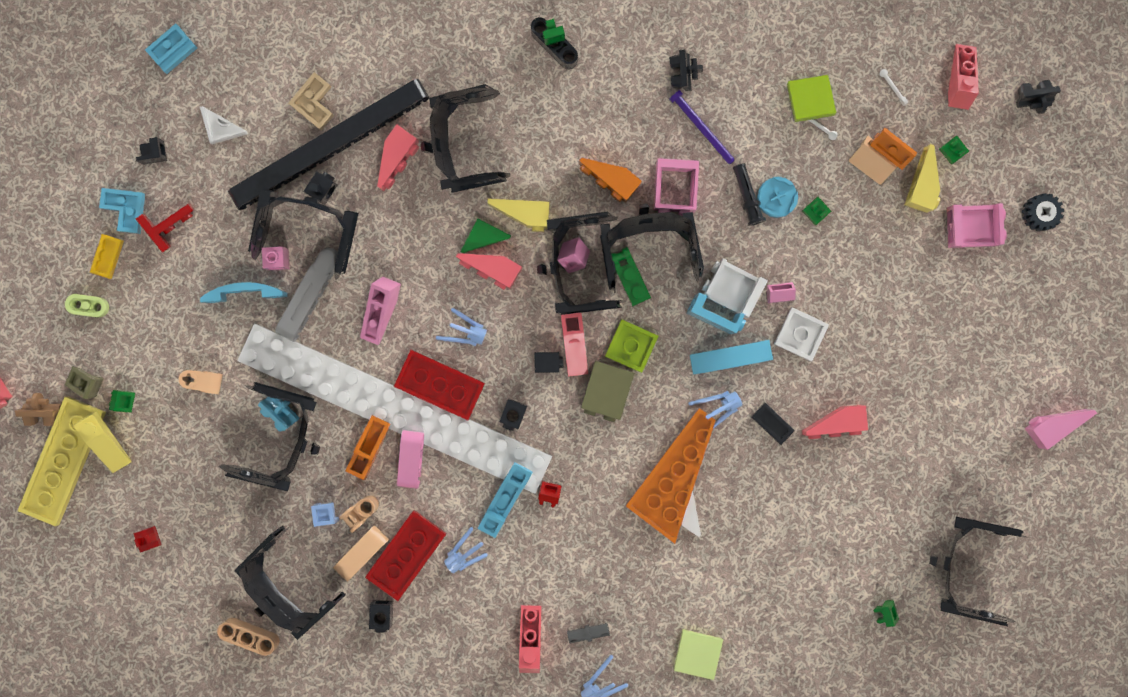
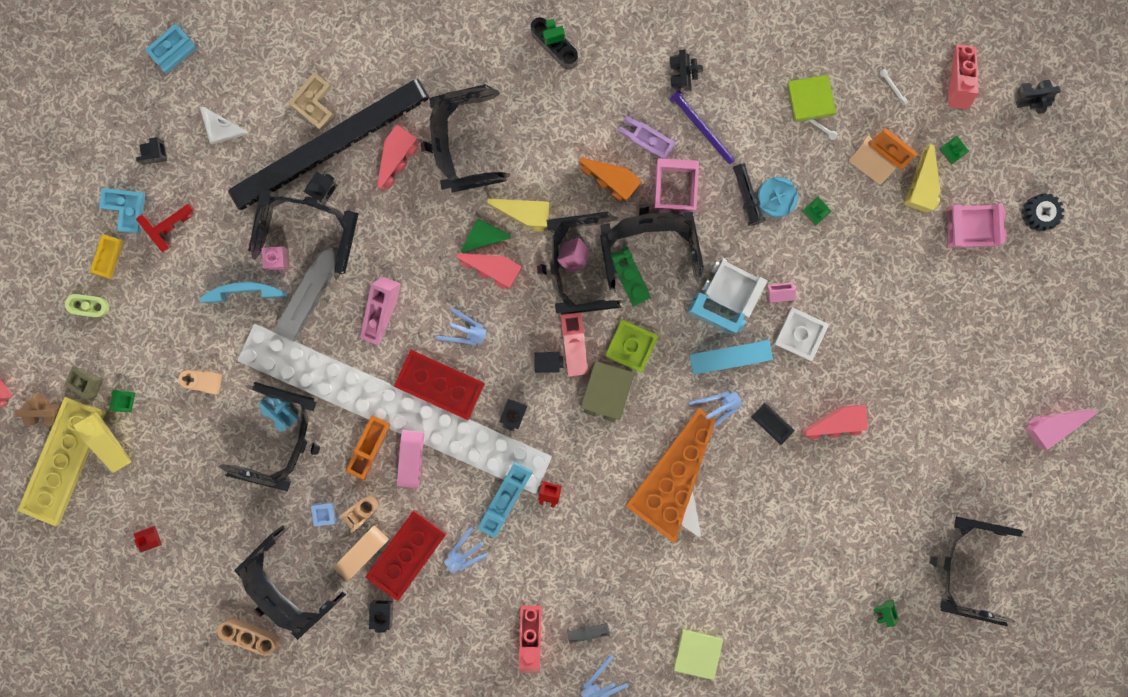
(647, 138): none -> lavender hinge

